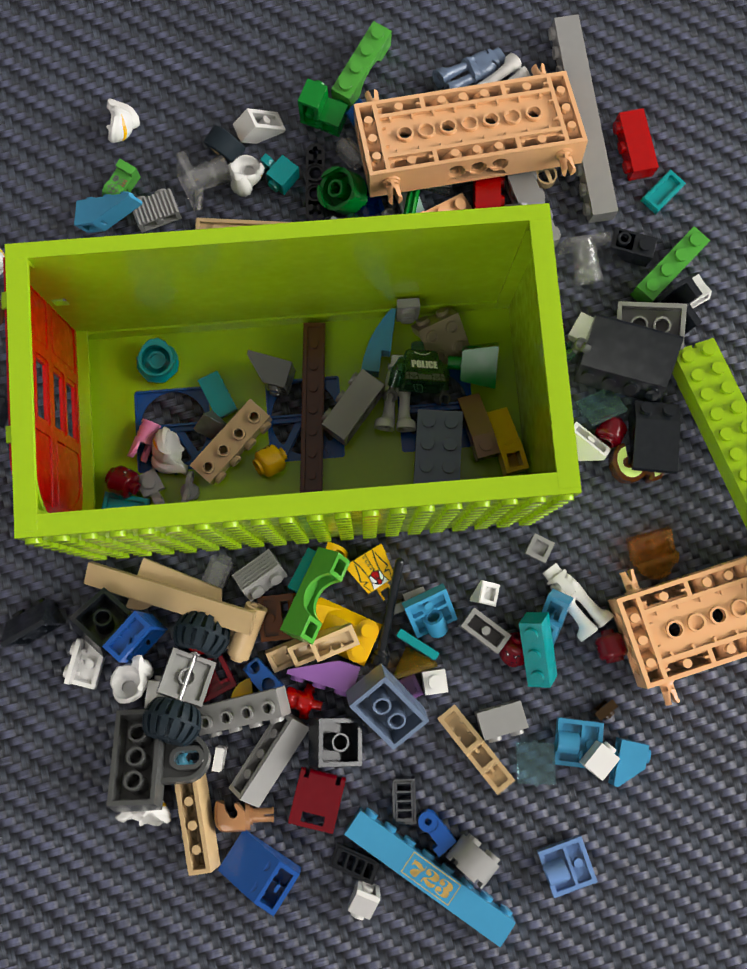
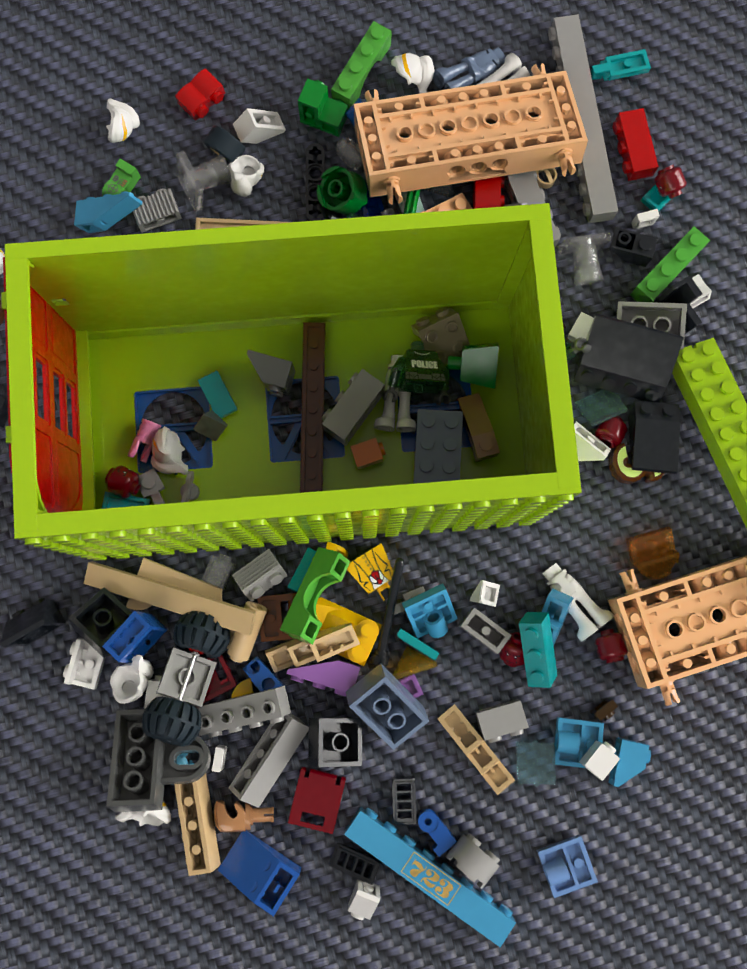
(157, 361): teal hat -> none
(200, 94): none -> red brick
(231, 442): tan brick -> none
(270, 460): yellow head -> none
(280, 174): teal brick -> none
(303, 700): red piece -> none
(367, 453): none -> orange brick
(379, 344): dark azure slope -> none
(407, 310): light grey plate -> none
(415, 69): none -> white hair
(434, 681): white brick -> none
(512, 454): yellow slope -> none
(539, 548): light grey plate -> none
(621, 66): none -> teal hinge
(645, 219): none -> white tile
(670, 181): none -> dark red head

